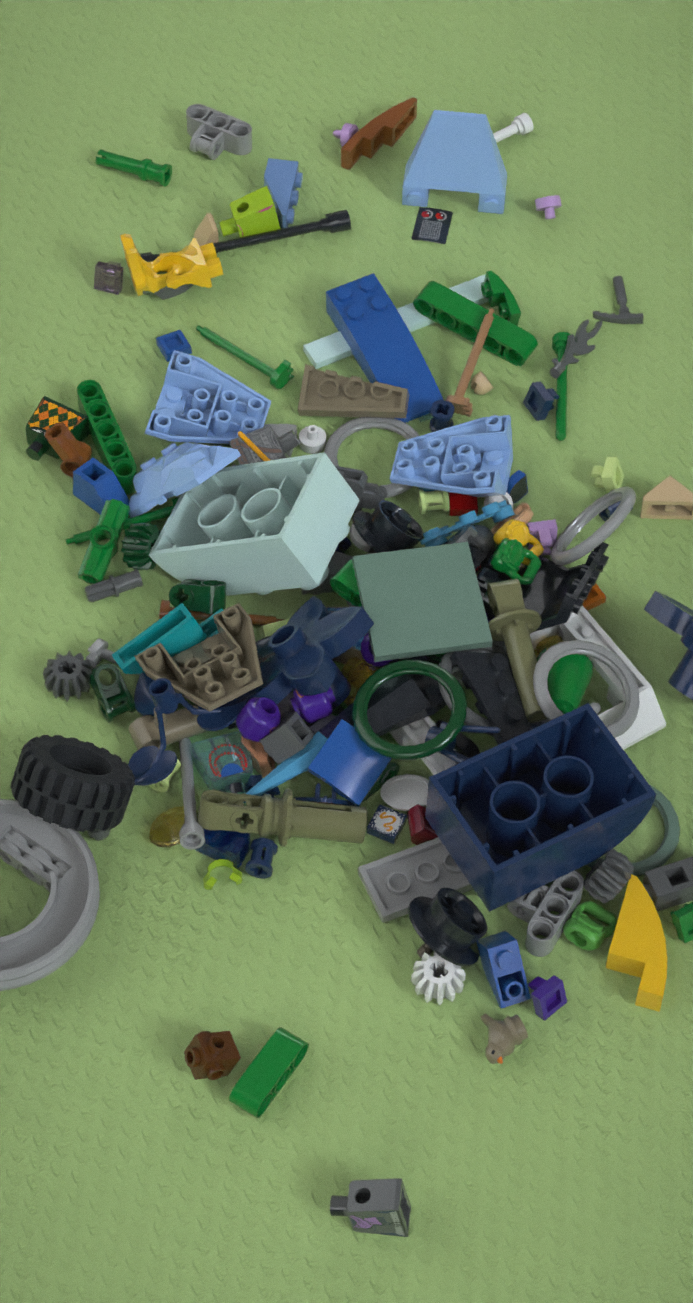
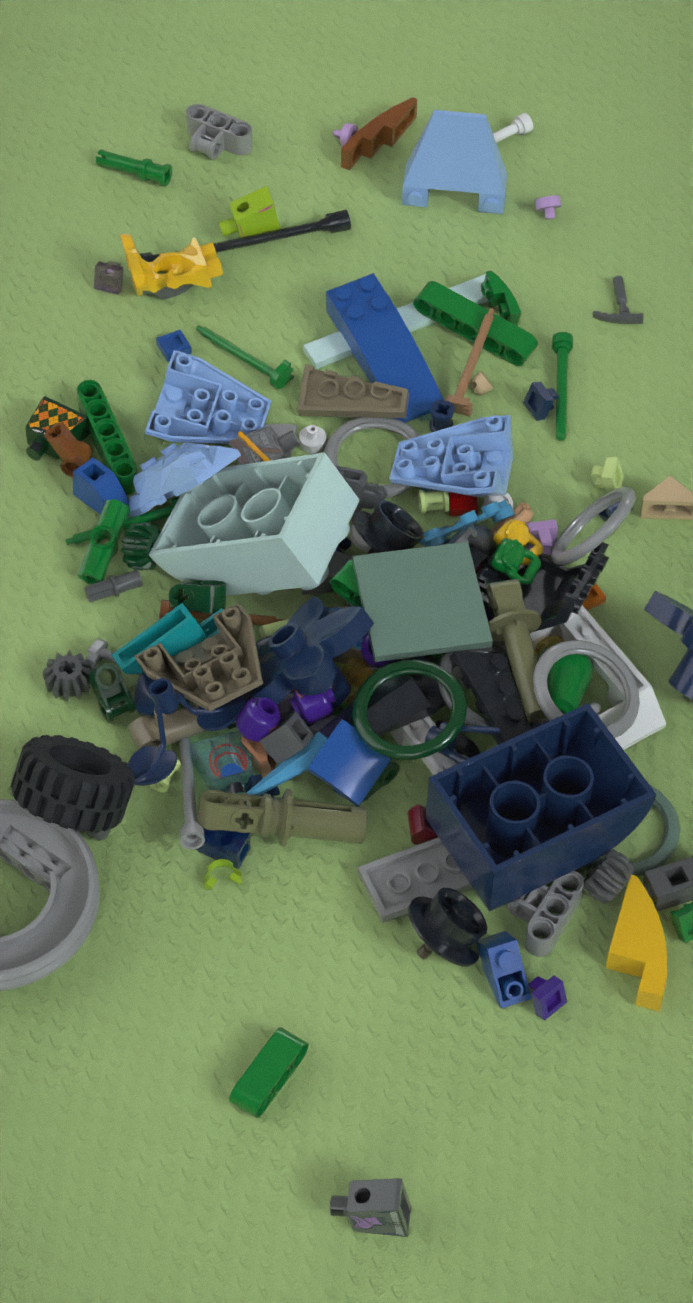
(166, 827): clear yellow piece -> none
(207, 231): tan slope -> none
(211, 1055): reddish brown brick -> none
(265, 864): dark blue bush -> none
(282, 180): medium blue slope -> none
(317, 798): dark blue piece -> none
(386, 824): tile -> none
(405, 791): white piece -> none
(426, 978): white gear -> none
(432, 225): black sticker -> none
(503, 1037): dark tan animal -> none
(517, 486): tile -> none
(575, 346): dark grey piece -> none
(587, 932): bright green piece -> none

